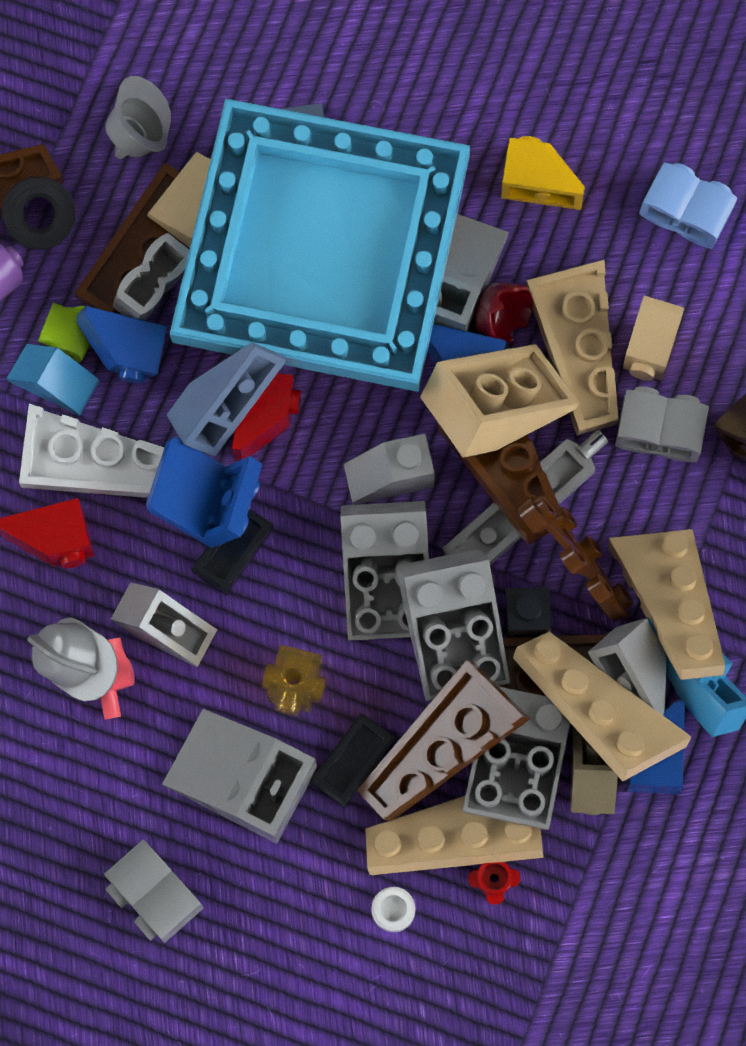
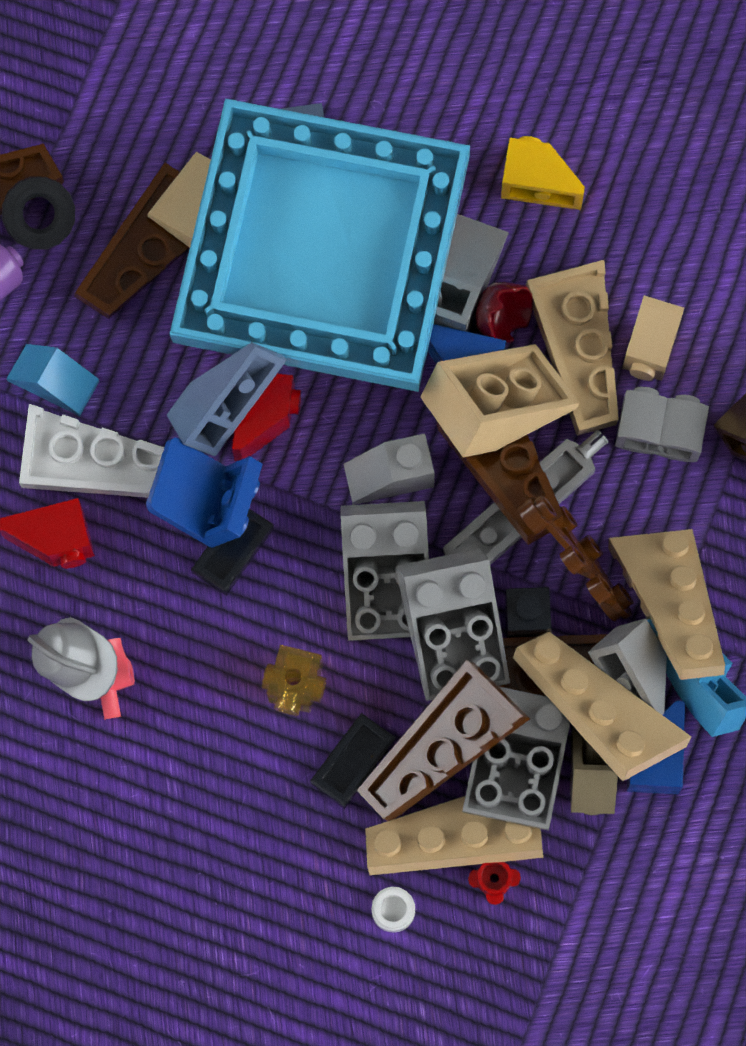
(64, 333): lime piece -> none
(123, 343): blue slope -> none
(139, 119): light grey piece -> none
(153, 892): light grey brick -> none
(158, 273): light grey brick -> none
(163, 623): light grey slope -> none
(241, 774): light grey slope -> none
(688, 204): light blue brick -> none

